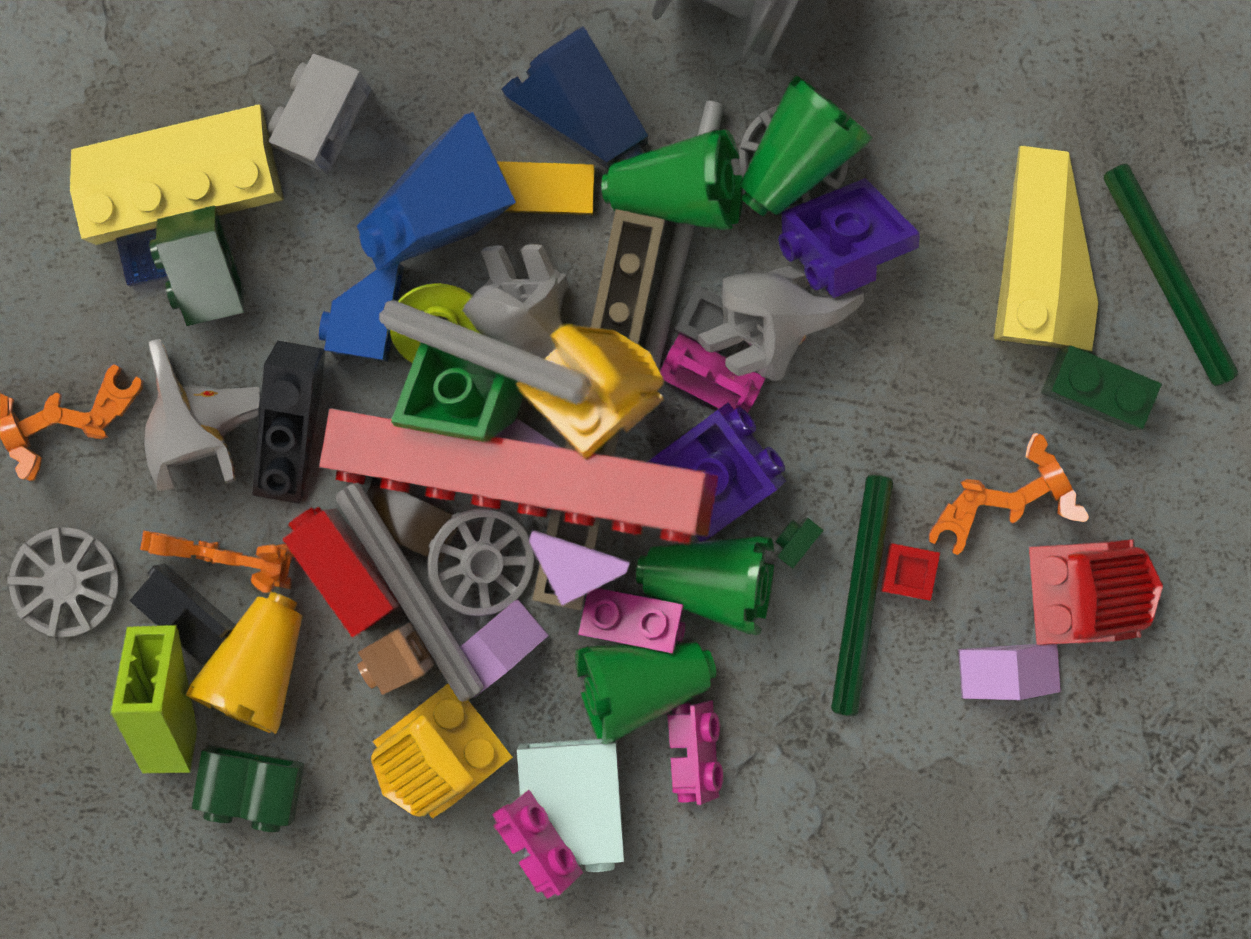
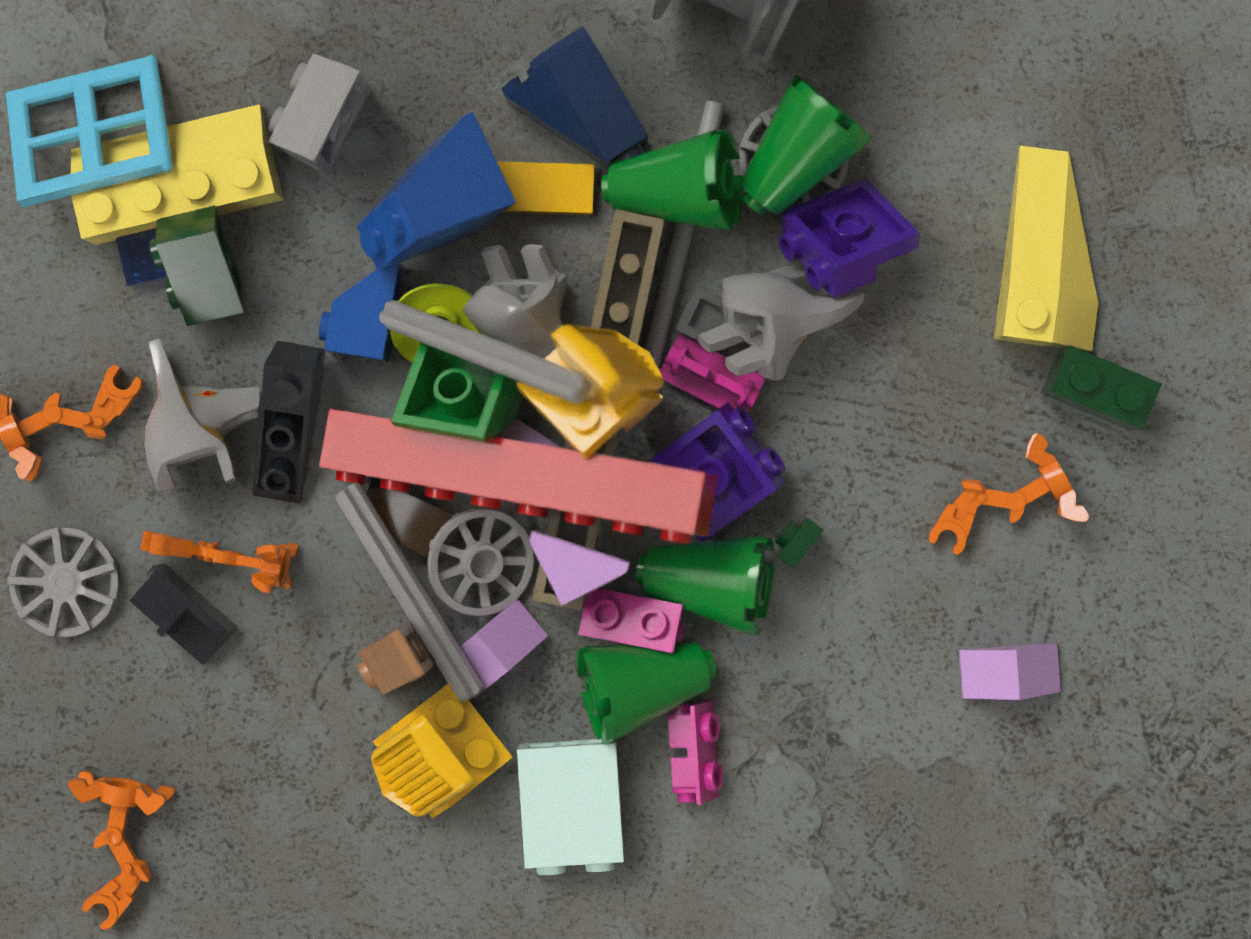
(89, 131): none -> medium azure window
(121, 795): none -> orange piece
(152, 700): lime slope -> none
(247, 787): dark green brick -> none
(253, 665): yellow cone -> none
(340, 568): red brick -> none
(550, 863): dark pink hinge -> none
(862, 595): dark green axle -> none
(910, 571): red plate -> none
(1092, 591): red piece -> none
(1170, 274): dark green axle -> none

